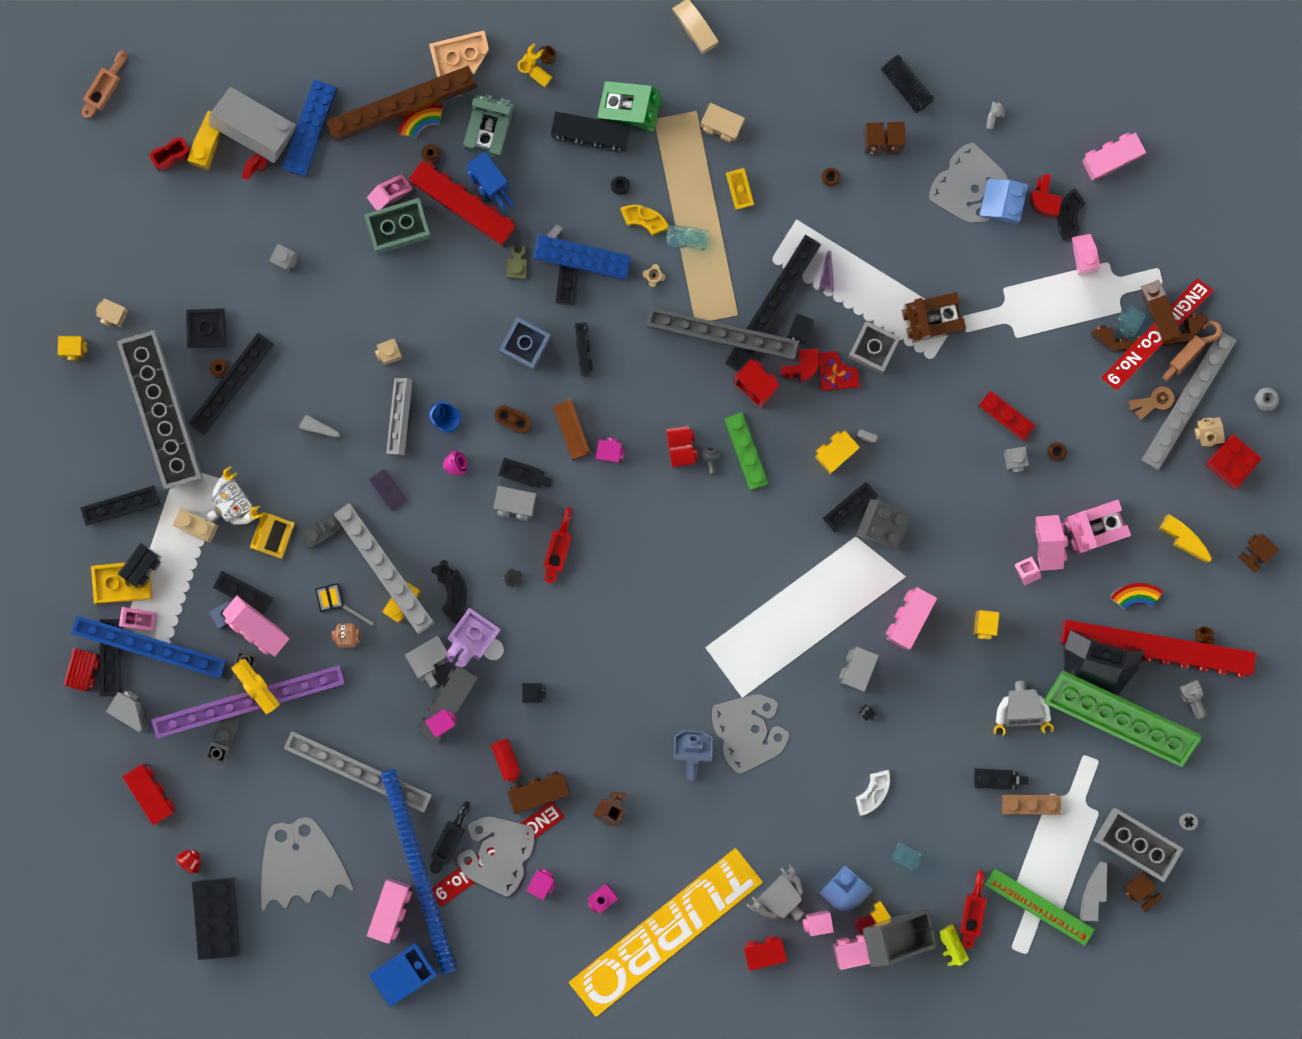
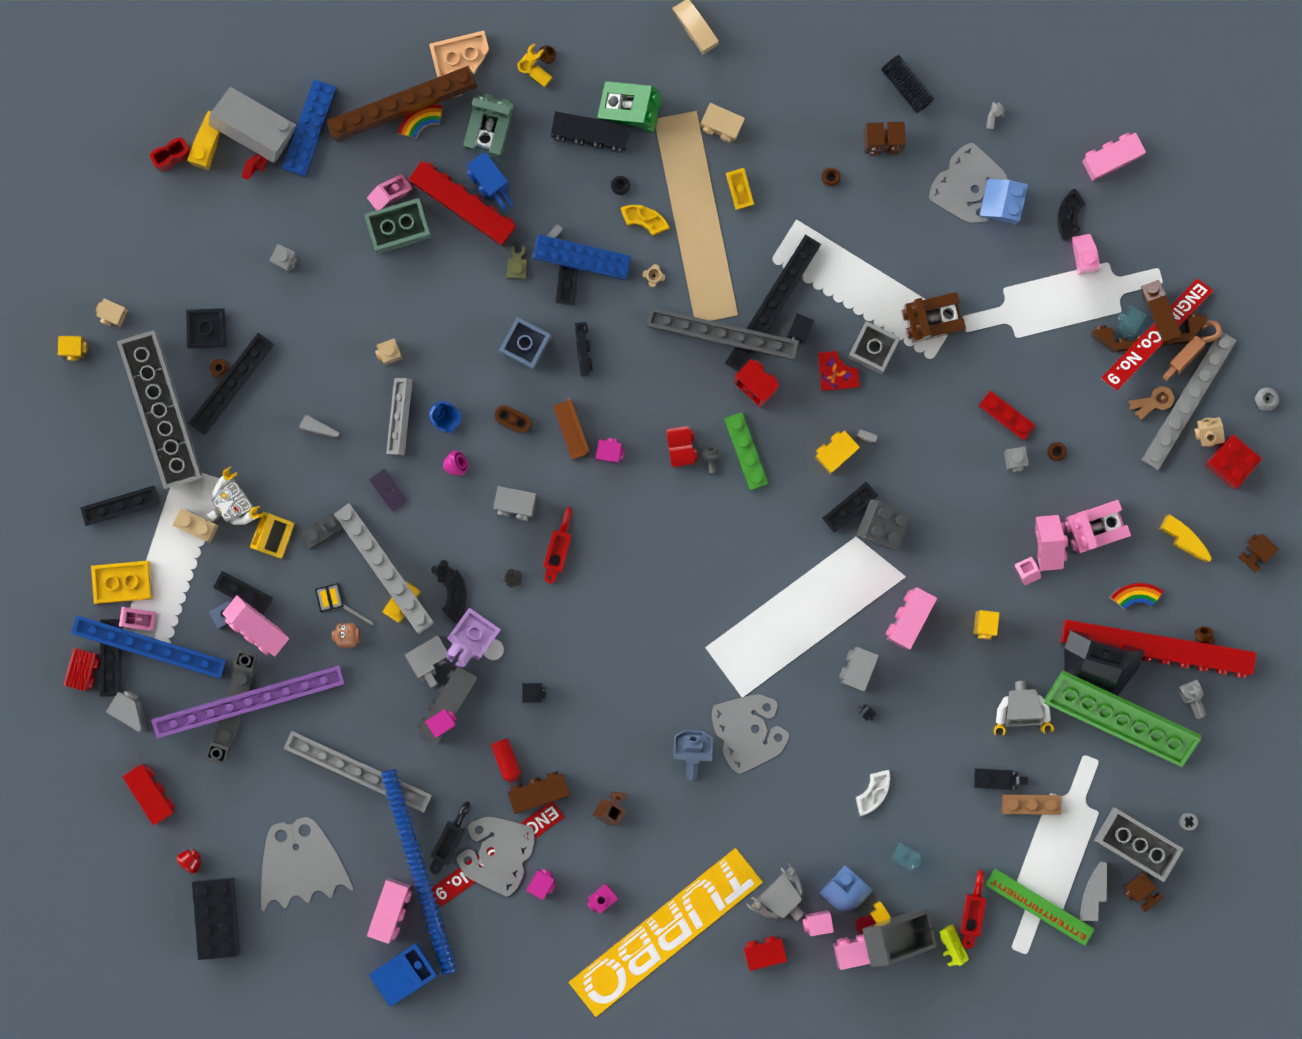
(105, 84): nougat piece -> none
(140, 565): black brick -> none
(255, 686): yellow piece -> none
(432, 159): reddish brown plate -> none
(523, 473): black hinge -> none
(686, 237): clear light blue slope -> none
(808, 364): red brick -> none
(827, 282): clear purple slope -> none
(1044, 203): red brick -> none

